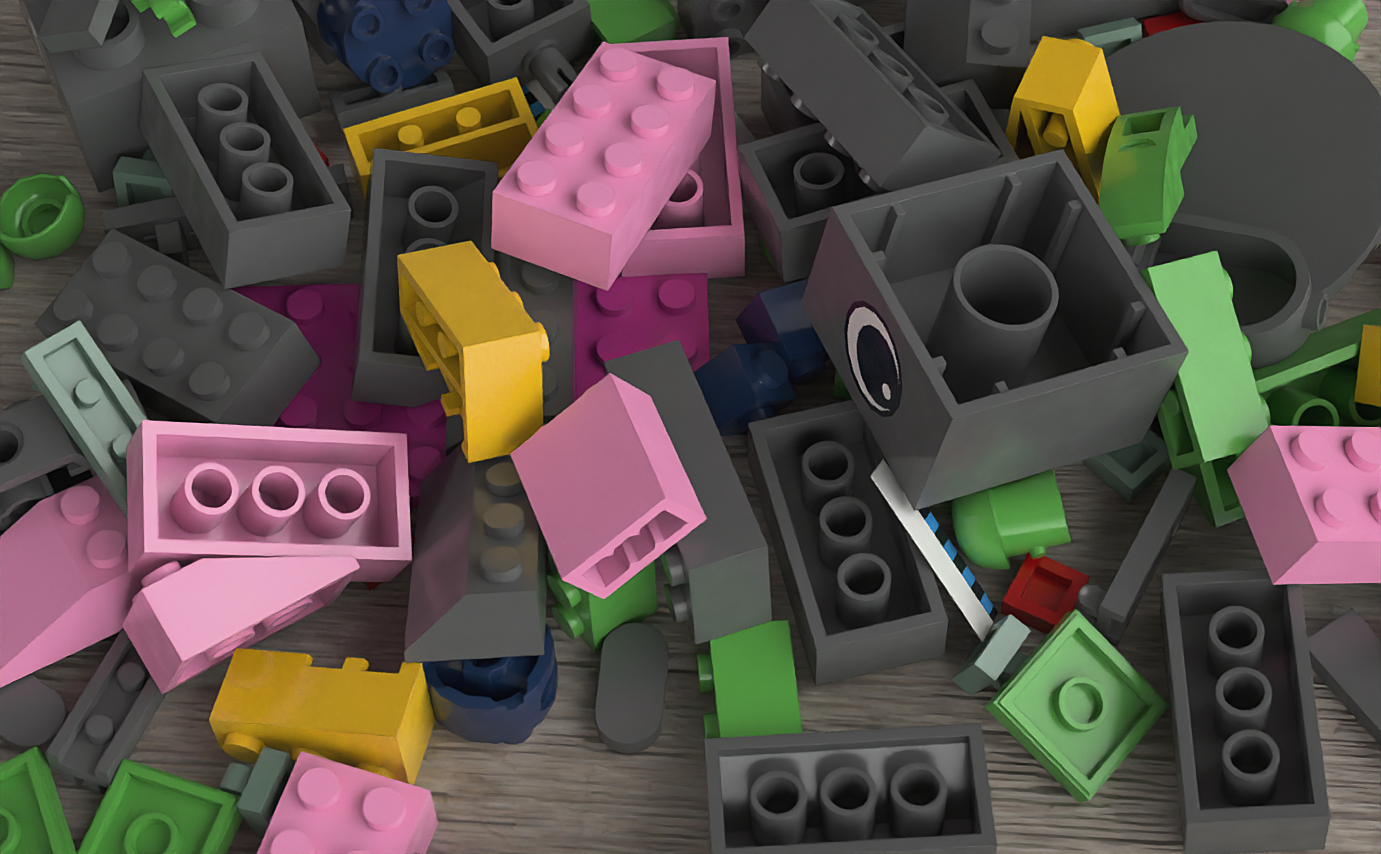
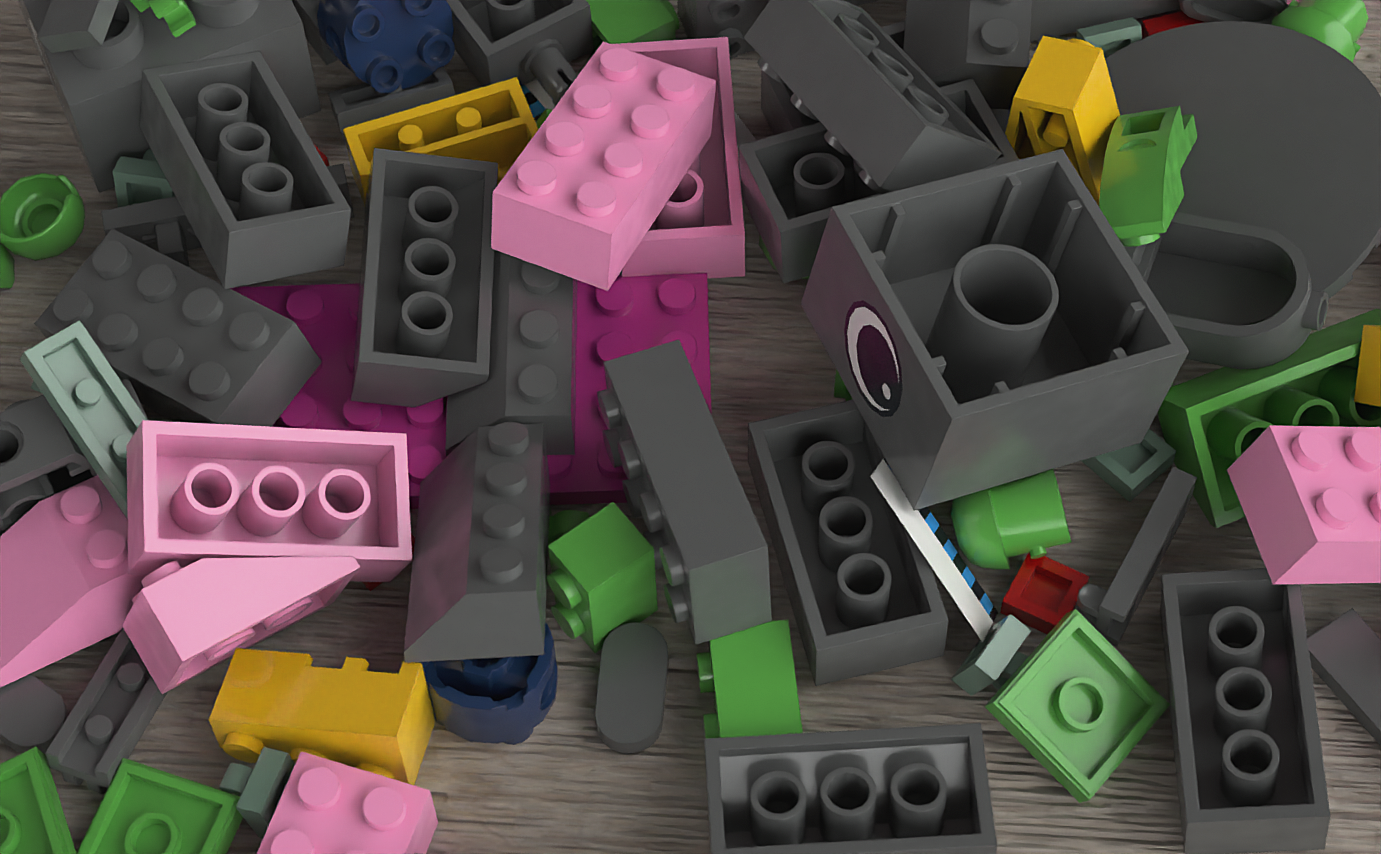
(479, 341): yellow wedge -> none
(607, 486): bright pink brick -> none
(745, 386): dark blue brick -> none
(780, 319): dark blue brick -> none
(1214, 397): bright green brick -> none

